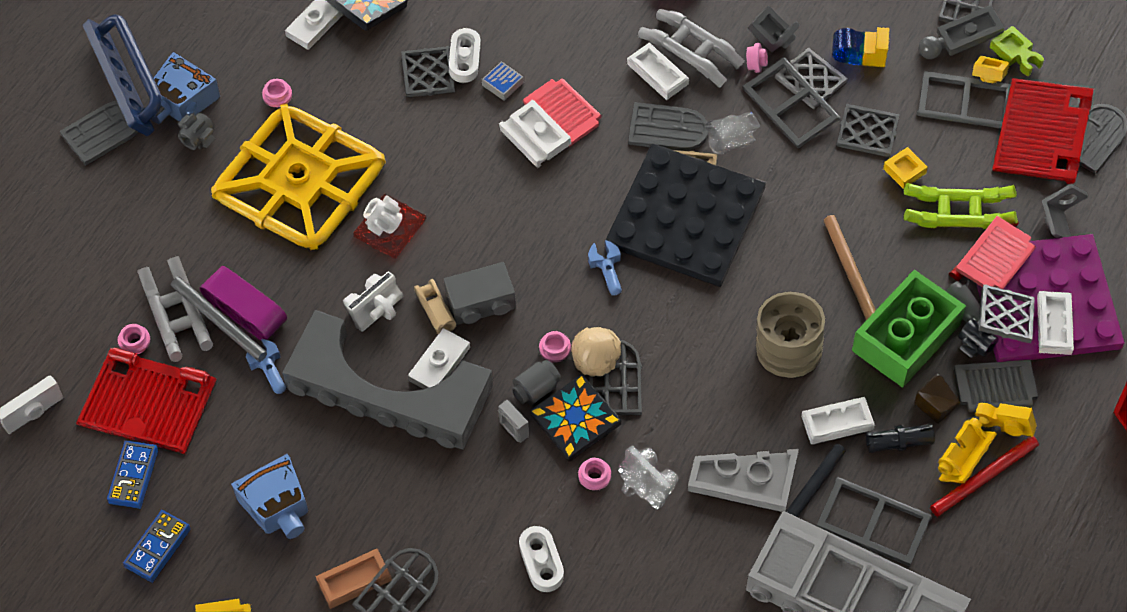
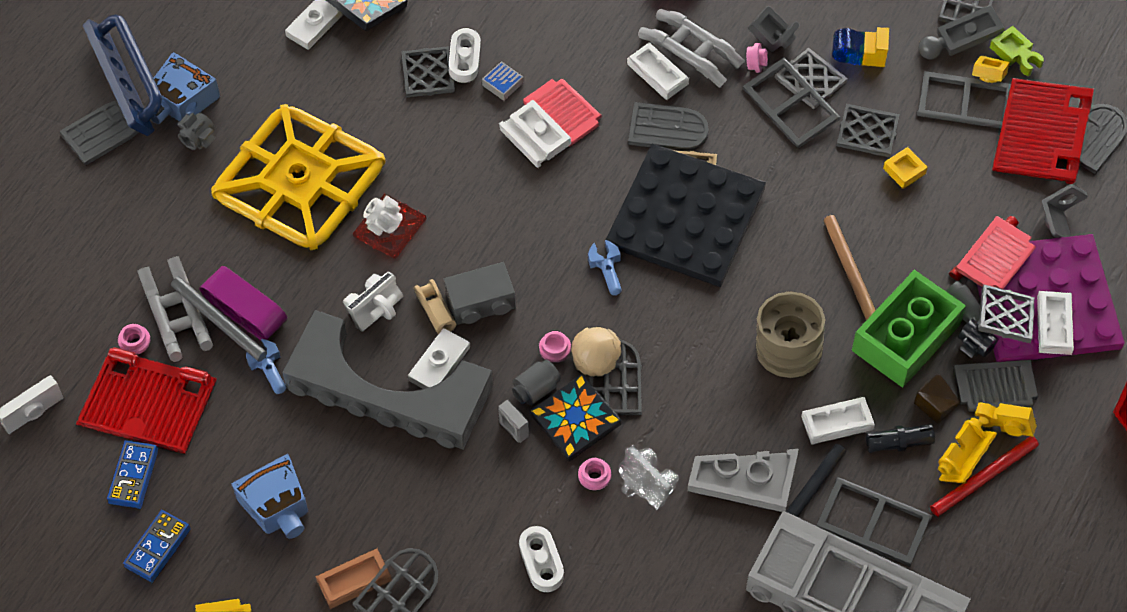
(276, 93): bright pink plate -> none
(731, 132): clear hips -> none
(944, 196): lime piece -> none

